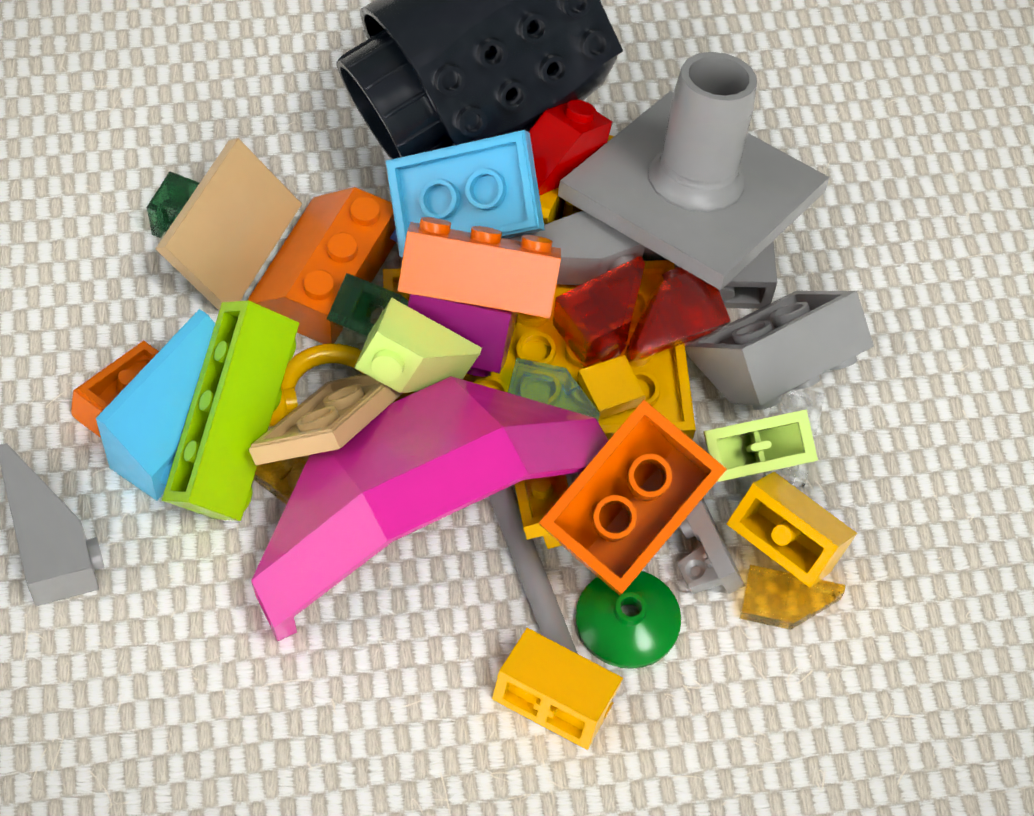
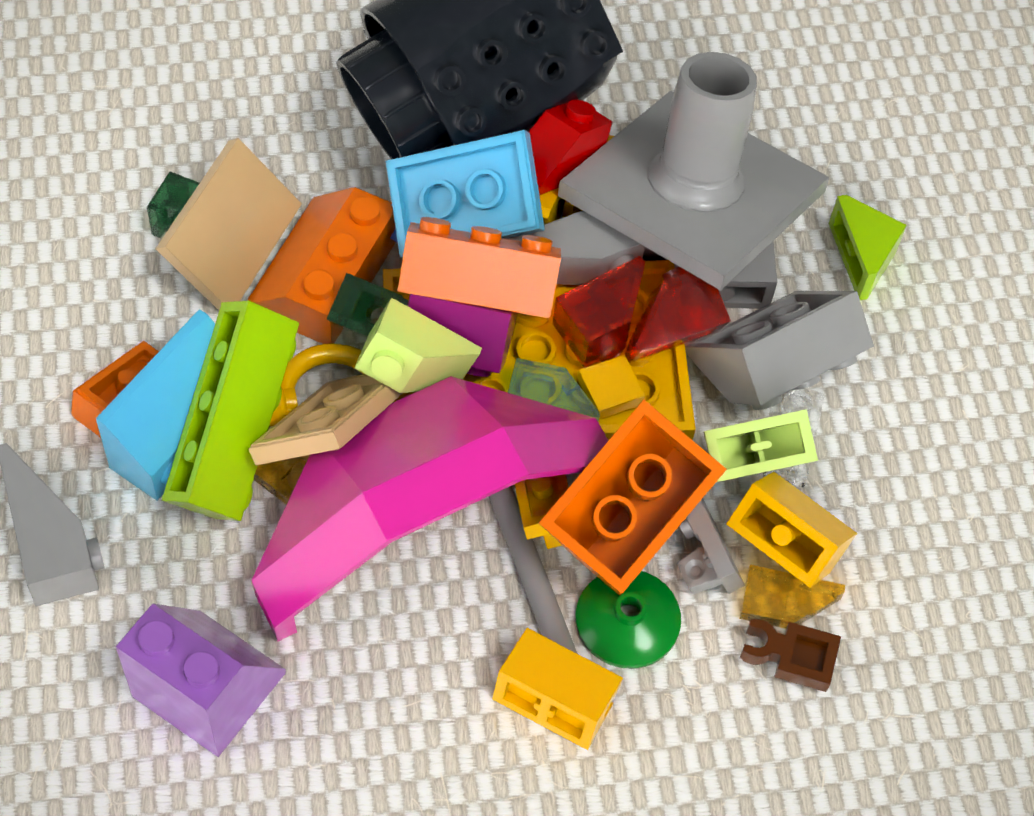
(196, 673): none -> medium lavender slope
(801, 654): none -> reddish brown plate
(865, 241): none -> lime slope

